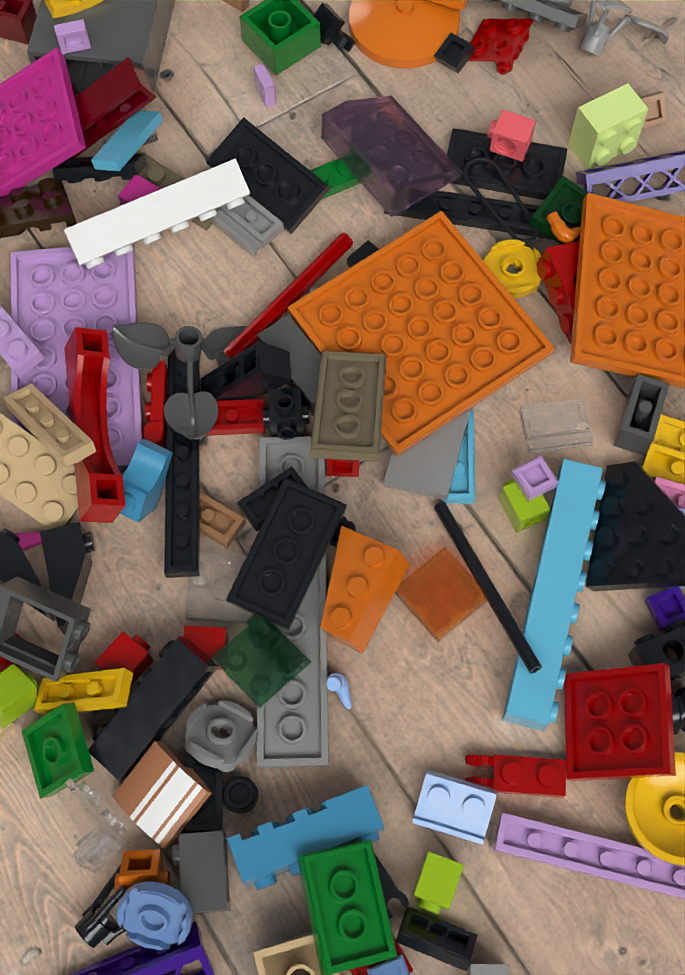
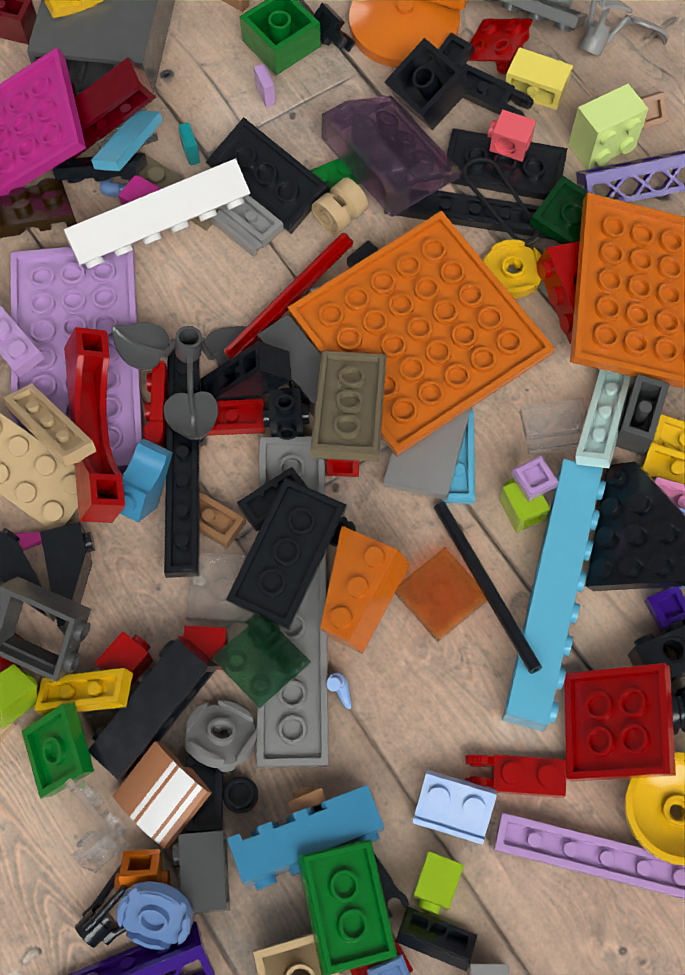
(72, 36): lavender tile -> none
(111, 189): none -> medium blue animal
(189, 144): none -> teal tile
(307, 798): none -> medium nougat plate
(339, 206): none -> tan wheel
(428, 83): none -> black brick
(494, 93): none -> black hinge
(539, 77): none -> light yellow brick
(560, 229): orange animal -> none
(603, 419): none -> light aqua plate

